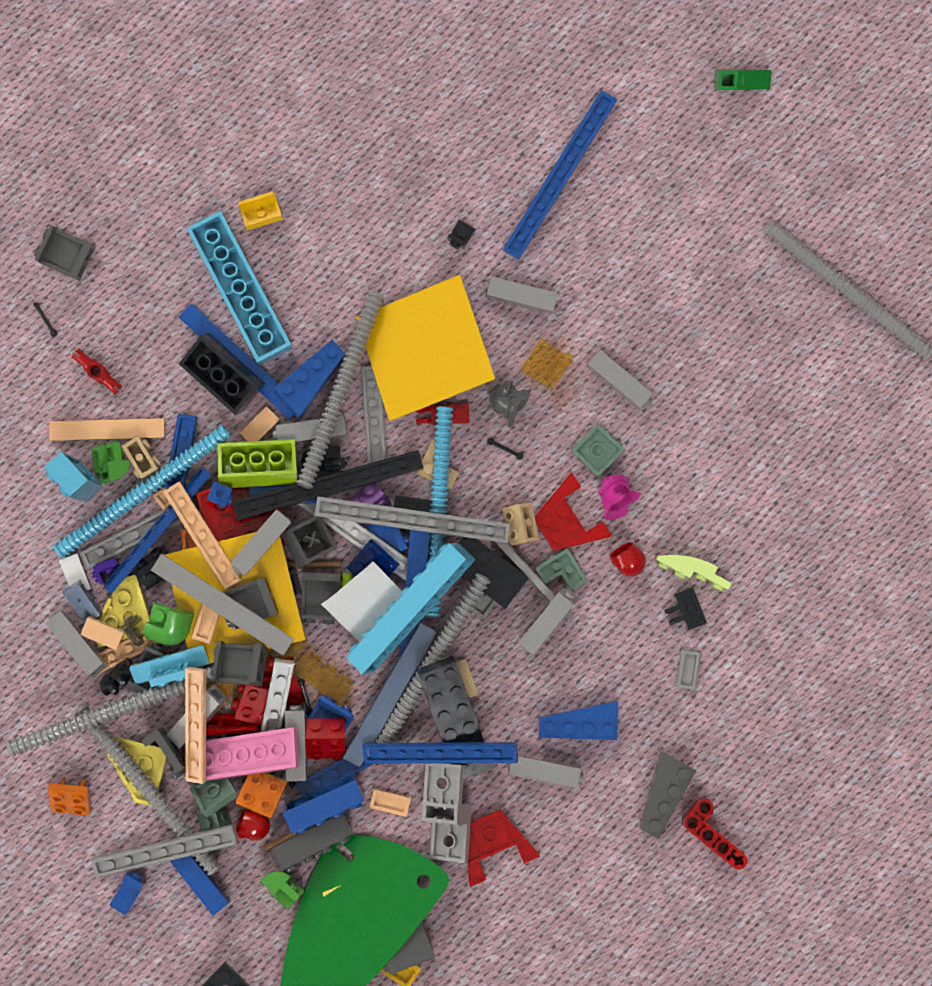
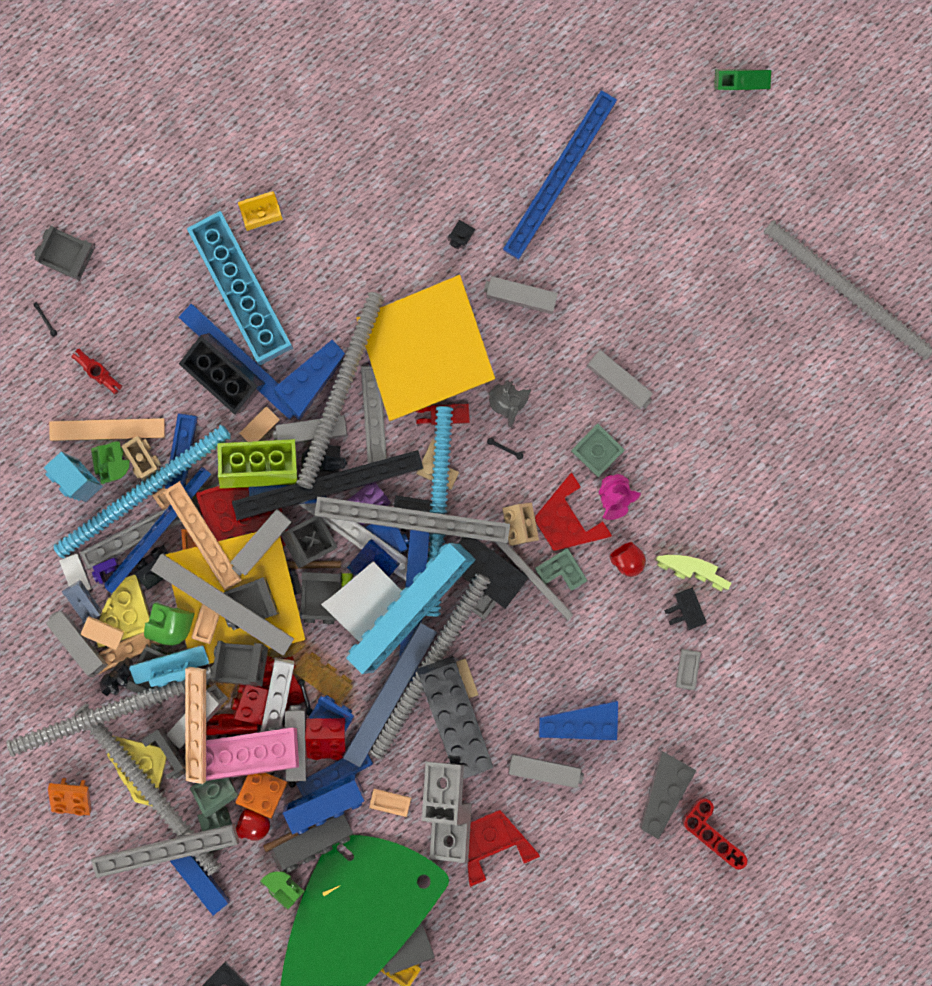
(128, 892): blue bracket -> none
(133, 633): clear smoke bracket -> none
(220, 495): blue bracket -> none
(440, 752): blue tile -> none
(546, 364): clear yellow bracket -> none
(548, 620): light grey brick -> none

